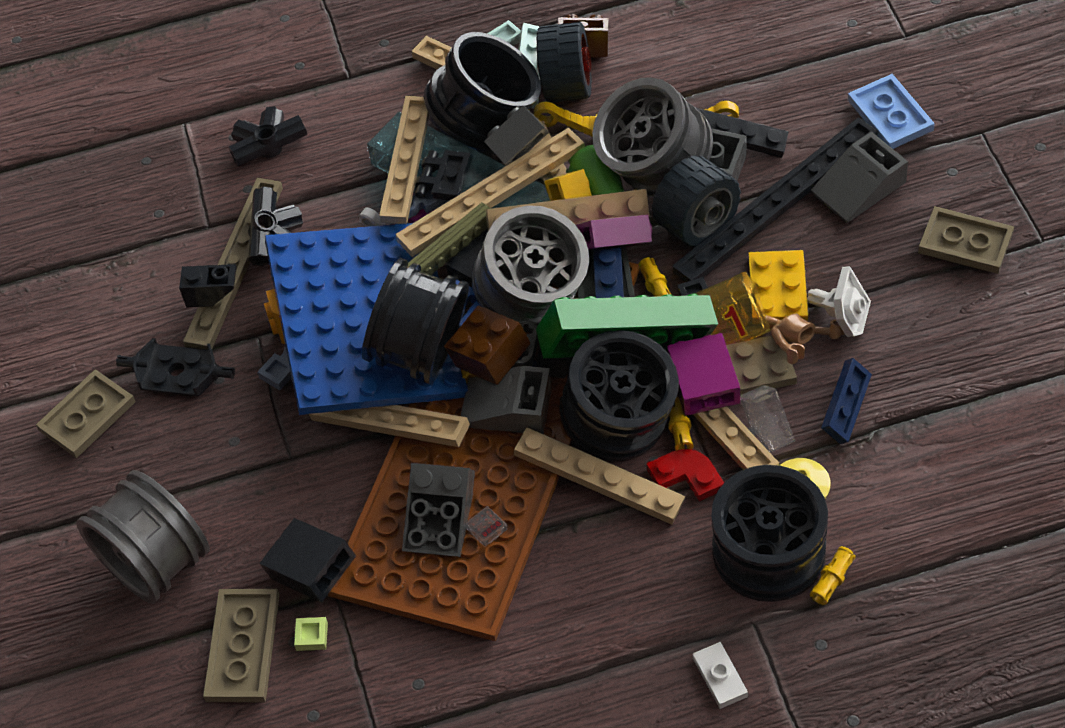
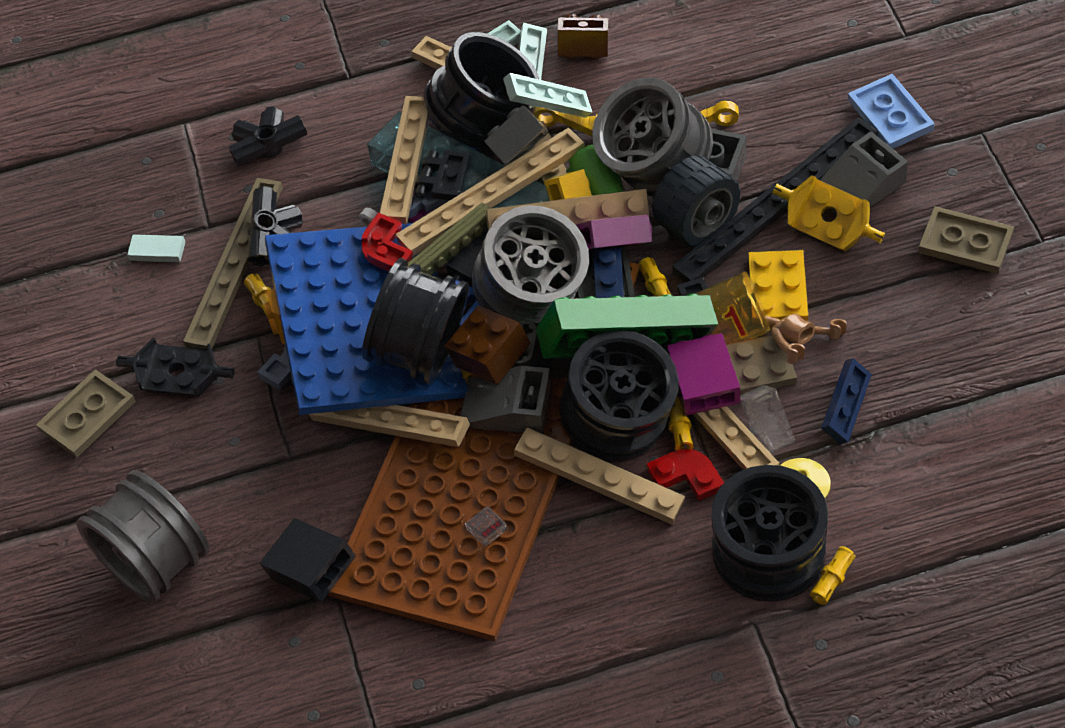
(156, 248): none -> light aqua tile
(206, 284): black slope -> none
(241, 645): dark tan plate -> none
(258, 290): none -> yellow pin
(311, 634): yellowish green plate -> none
(379, 245): none -> red plate
(437, 509): dark grey slope -> none
(547, 95): none -> light aqua plate
(564, 62): black wheel -> none
(720, 675): white plate -> none
(758, 136): black plate -> none
(810, 201): none -> yellow plate
(845, 303): white piece -> none

